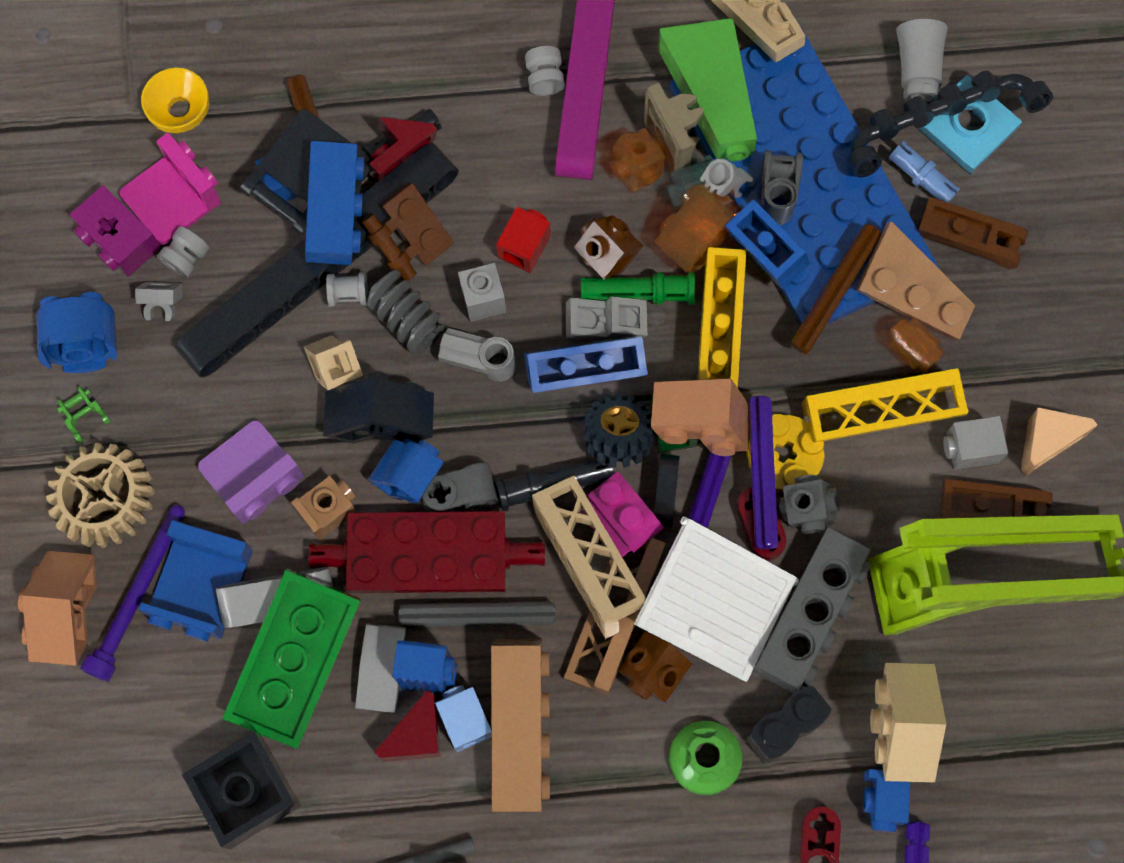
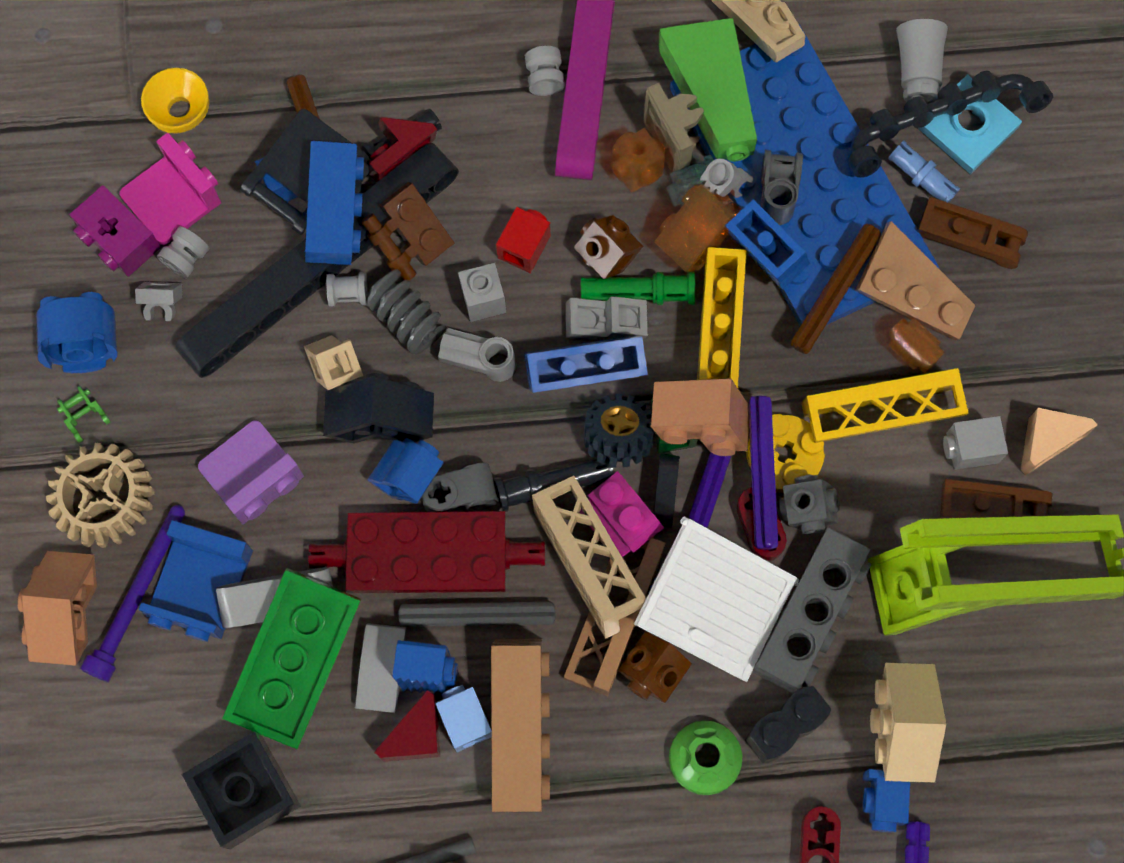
(325, 520): medium nougat brick -> none

